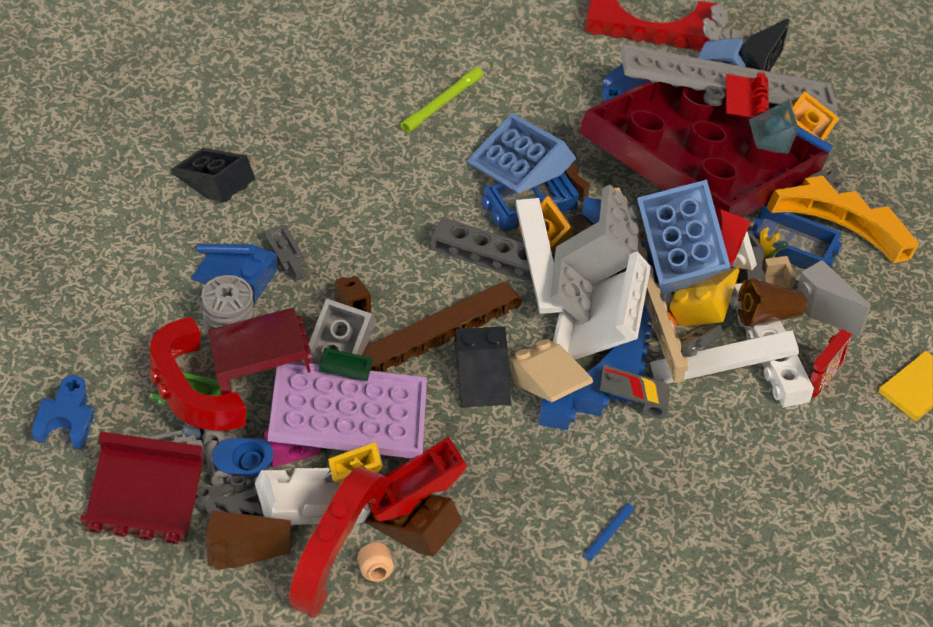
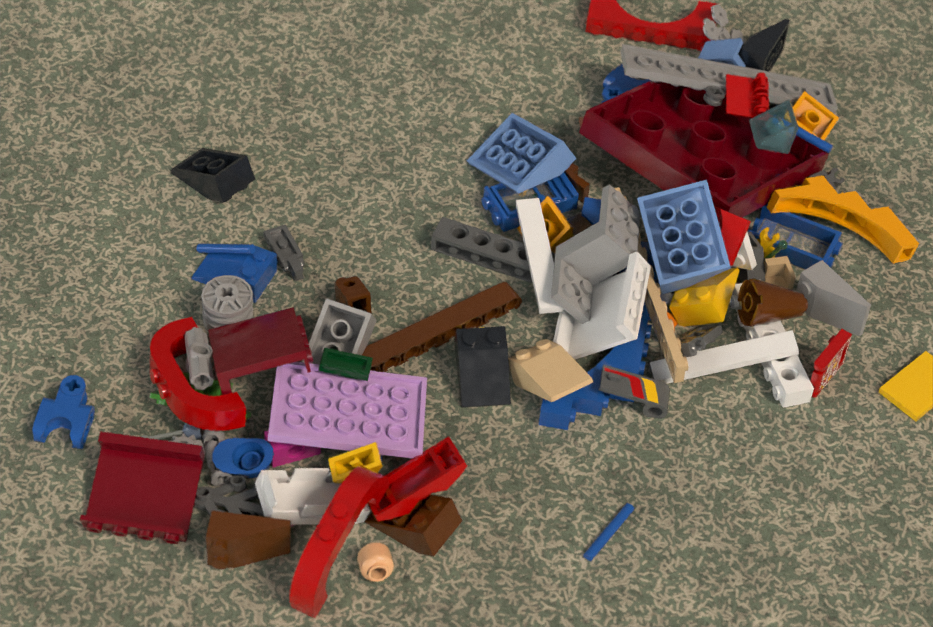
(198, 358): none -> light grey piece
(418, 118): lime piece -> none

